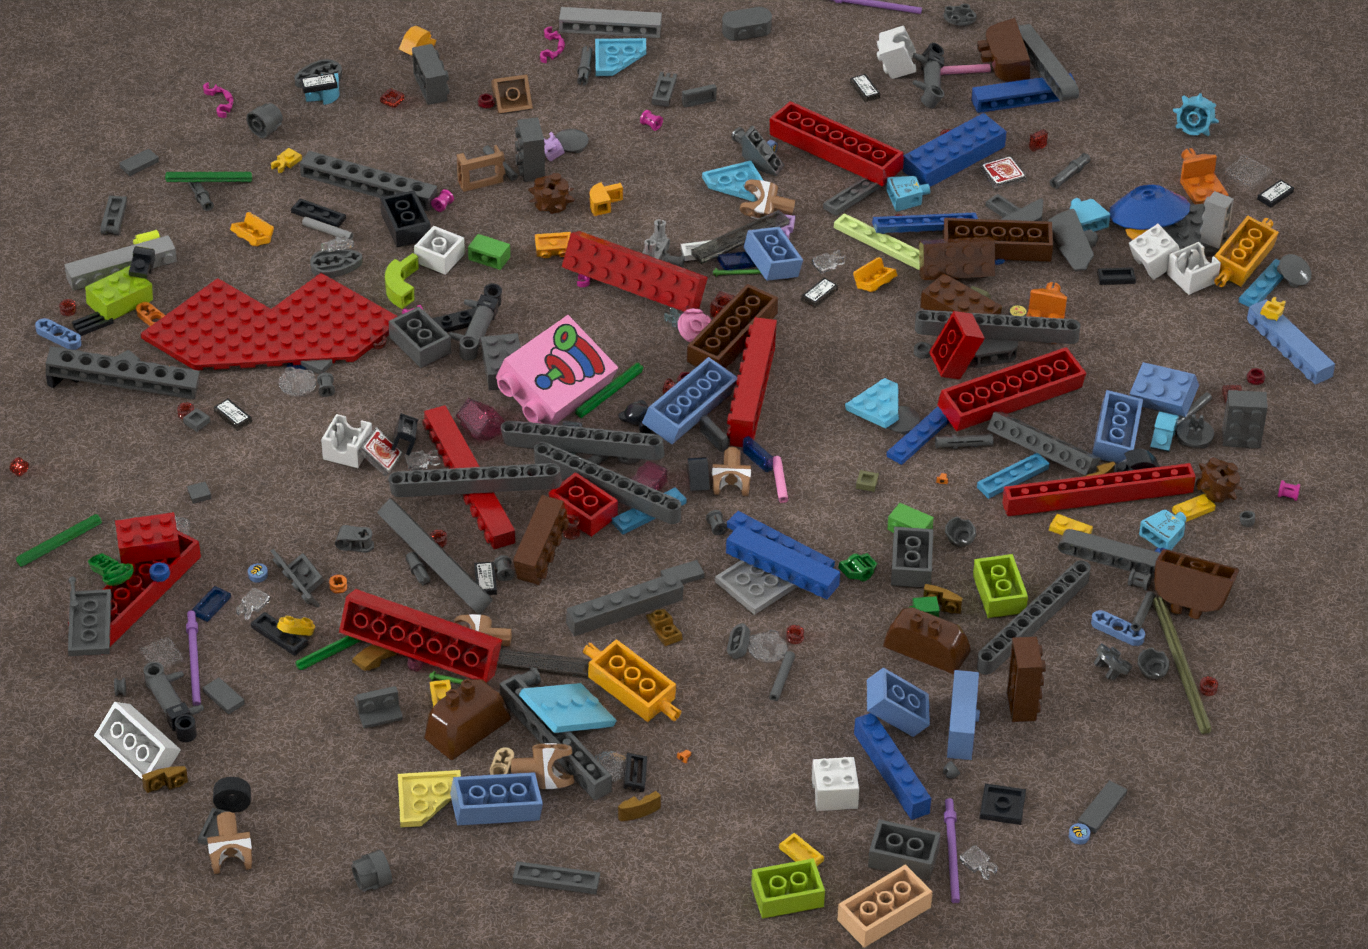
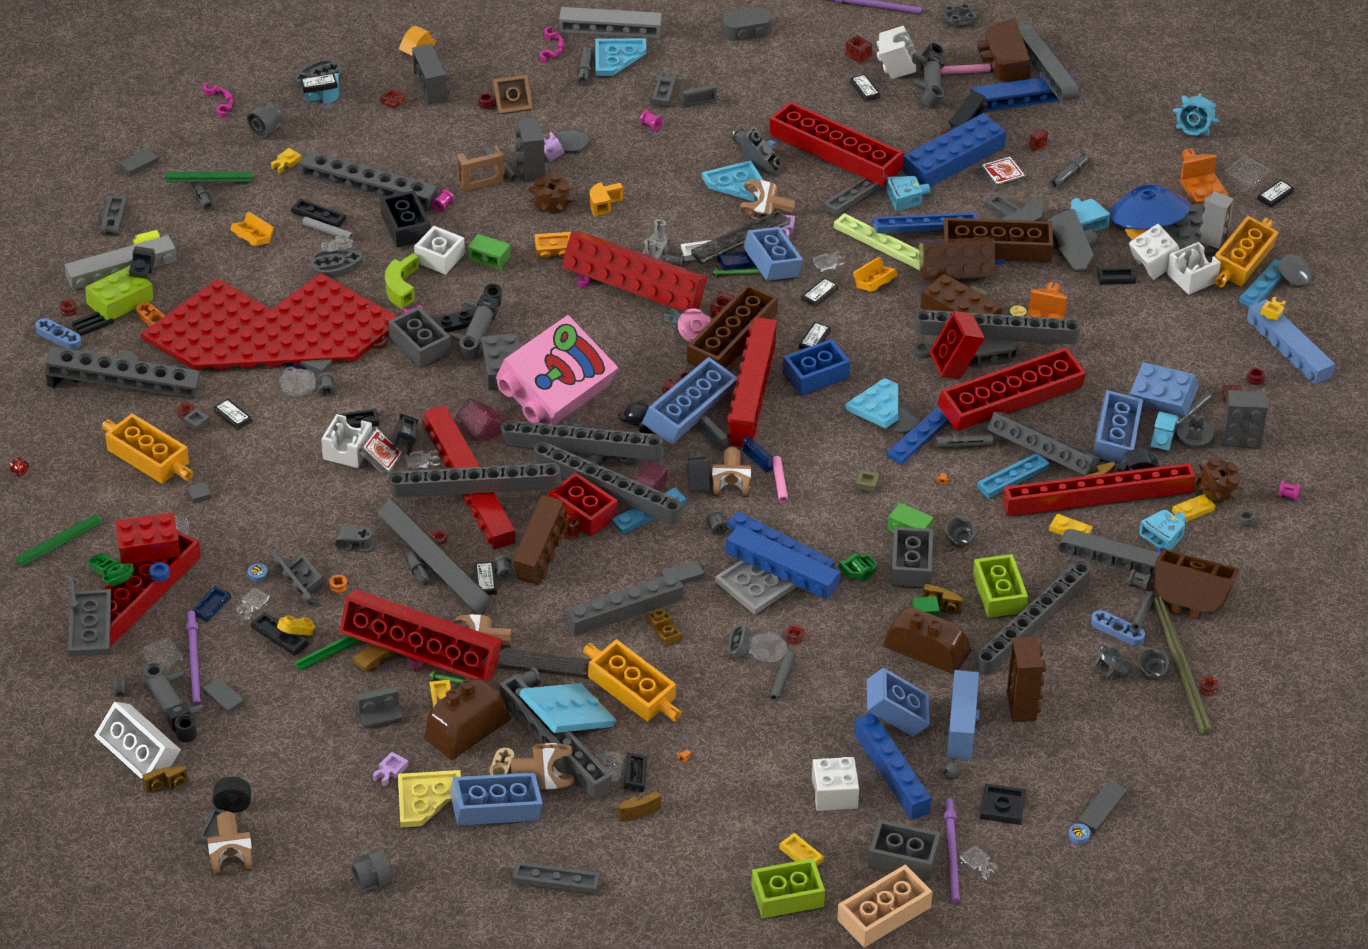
(147, 448): none -> light orange brick
(358, 415): none -> black tile
(390, 767): none -> lavender plate
(609, 390): green axle -> none
(816, 334): none -> tile
(816, 367): none -> blue brick
(858, 49): none -> clear red brick
(972, 107): none -> black window

